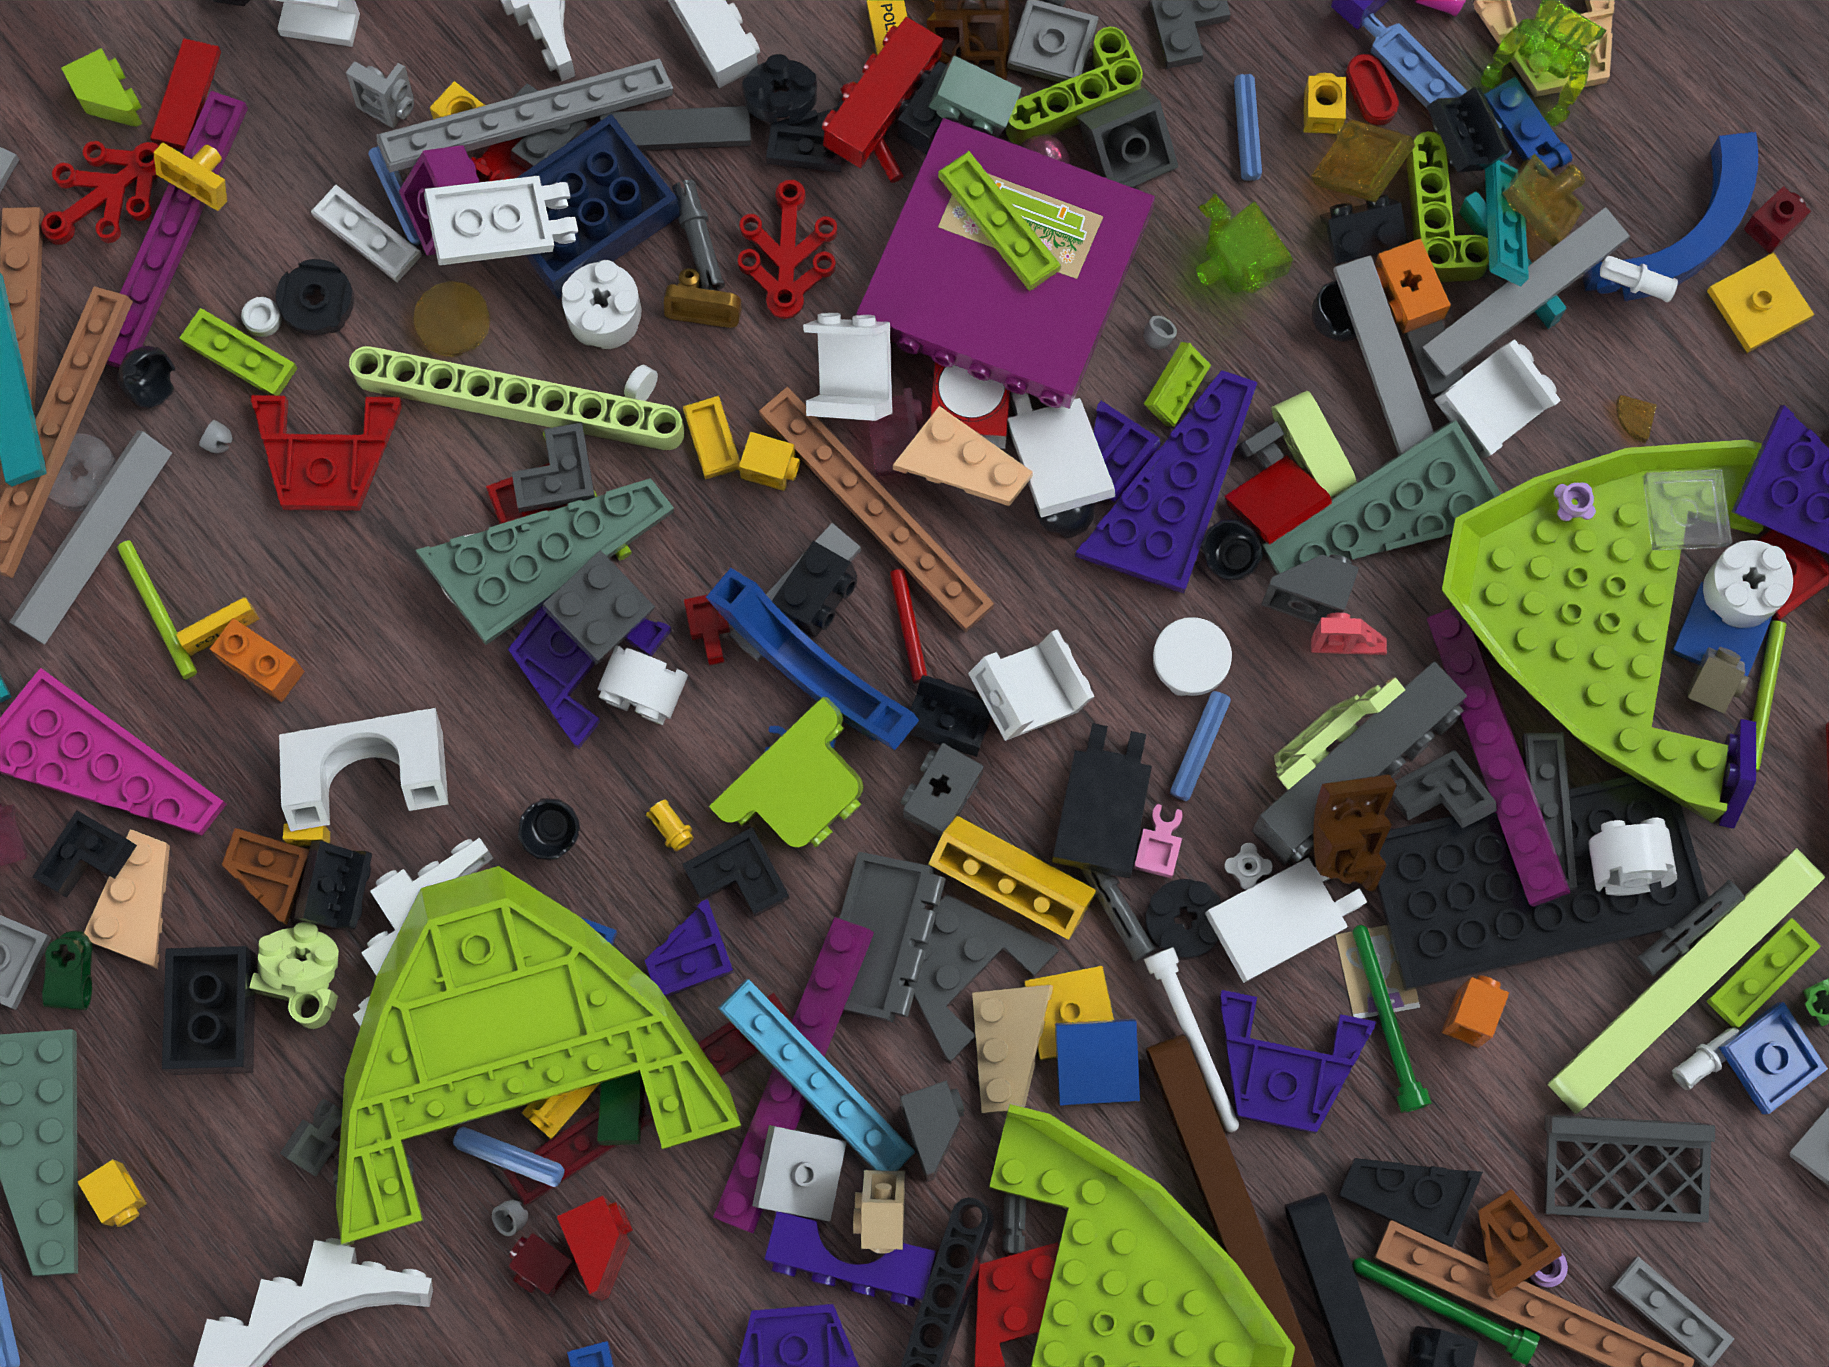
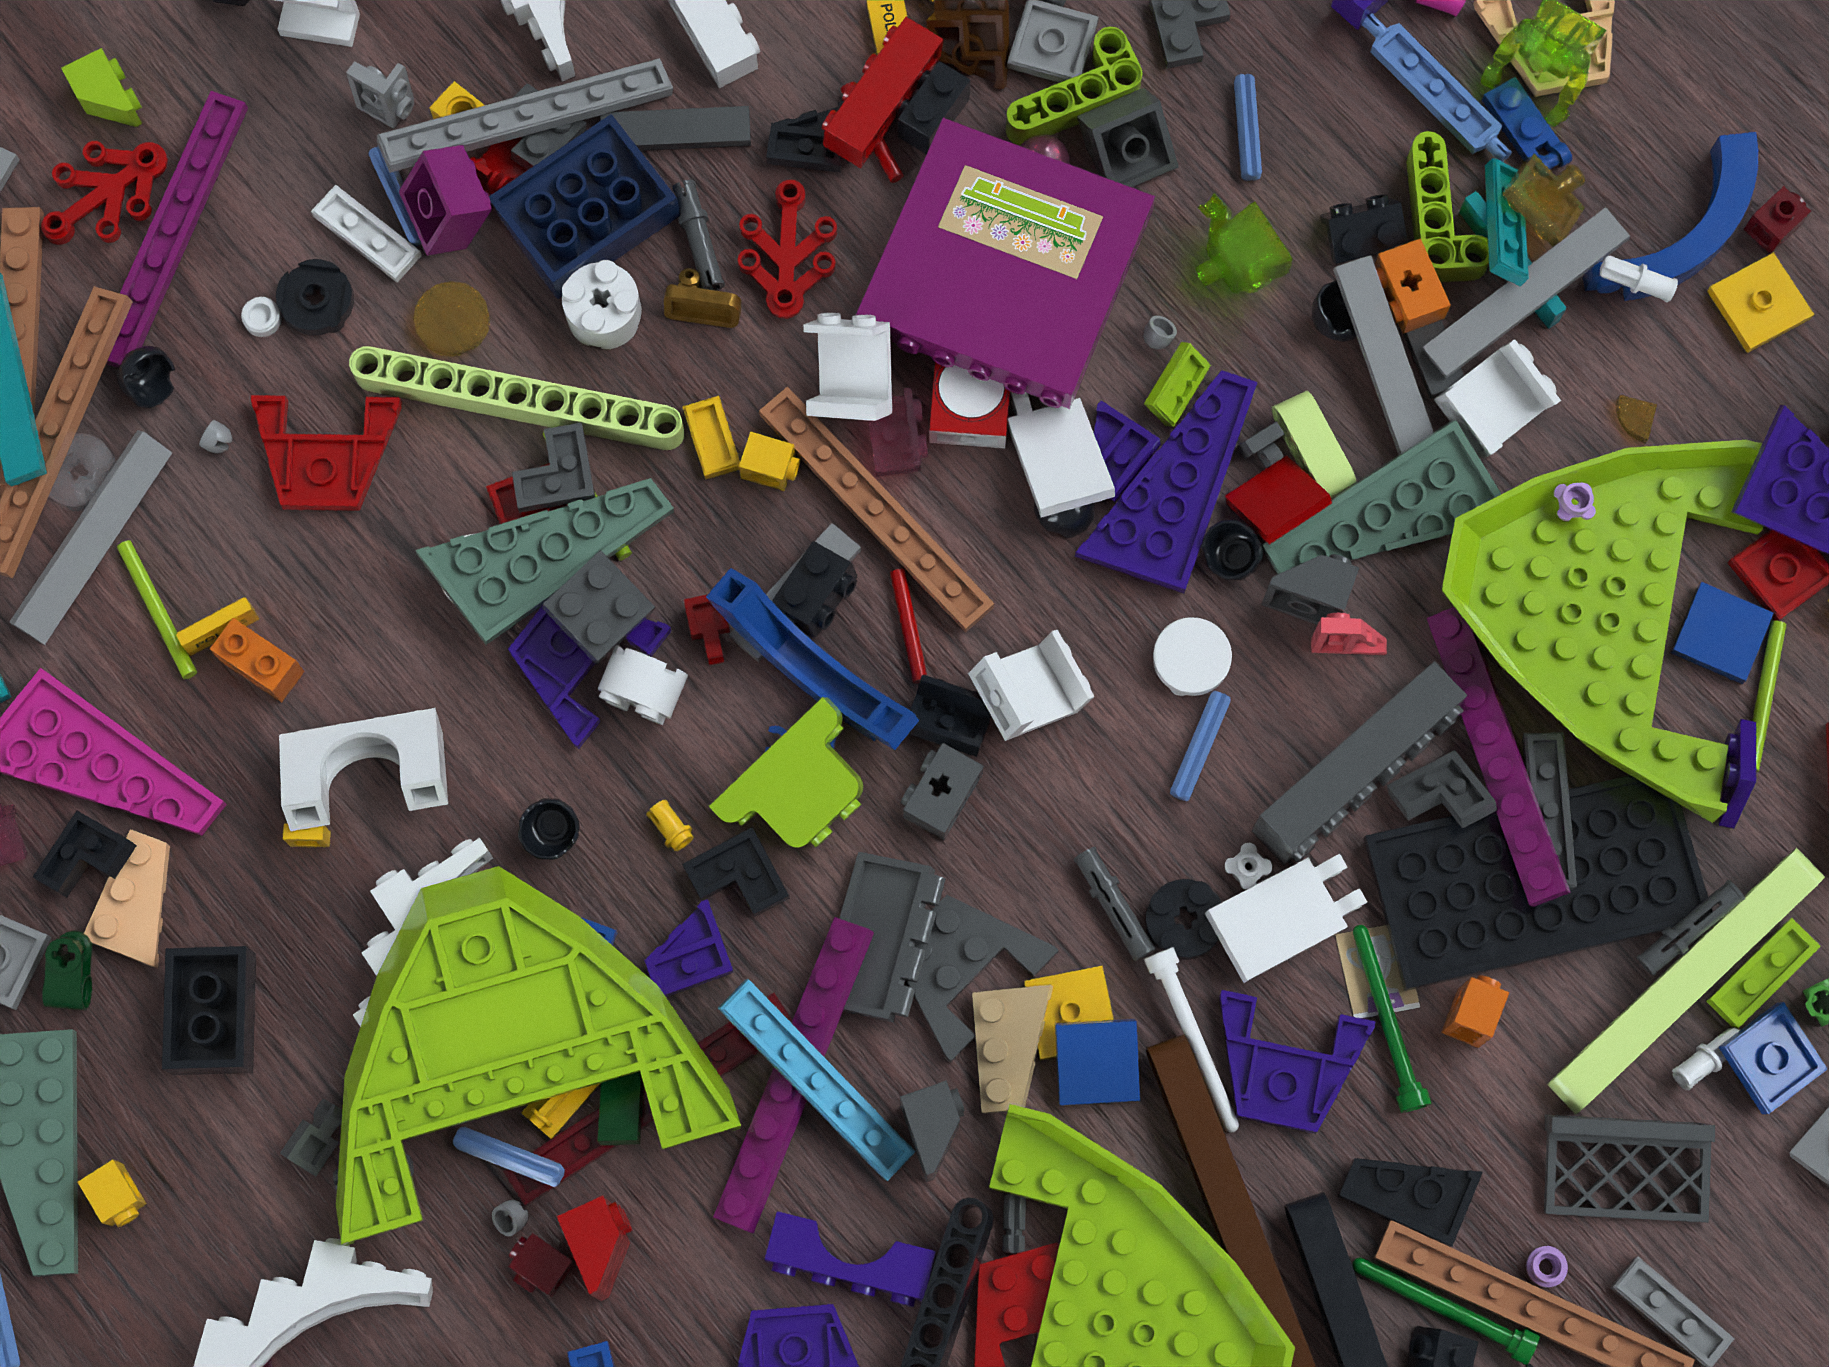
(185, 93): red tile -> none
(193, 174): yellow tile -> none
(238, 353): lime plate -> none
(267, 870): dark orange wing -> none
(280, 952): yellowish green plate -> none
(326, 998): yellowish green plate -> none
(333, 886): black bracket -> none
(497, 219): white tile -> none
(641, 383): white tile -> none
(776, 74): black plate -> none
(799, 1173): light grey plate -> none
(880, 1211): tan brick -> none
(962, 458): light nougat wing -> none
(974, 97): sand green brick -> none
(999, 221): lime tile -> none
(1012, 877): yellow brick -> none
(1103, 806): black tile -> none
(1158, 848): bright pink plate -> none
(1320, 117): yellow brick -> none
(1338, 723): yellowish green wing -> none
(1352, 829): reddish brown slope -> none
(1363, 160): clear yellow plate -> none
(1372, 89): red tile -> none
(1468, 131): black bracket -> none
(1514, 1242): dark orange wing -> none
(1632, 857): white brick -> none
(1687, 509): clear tile -> none
(1718, 679): dark tan brick -> none
(1763, 568): white brick -> none

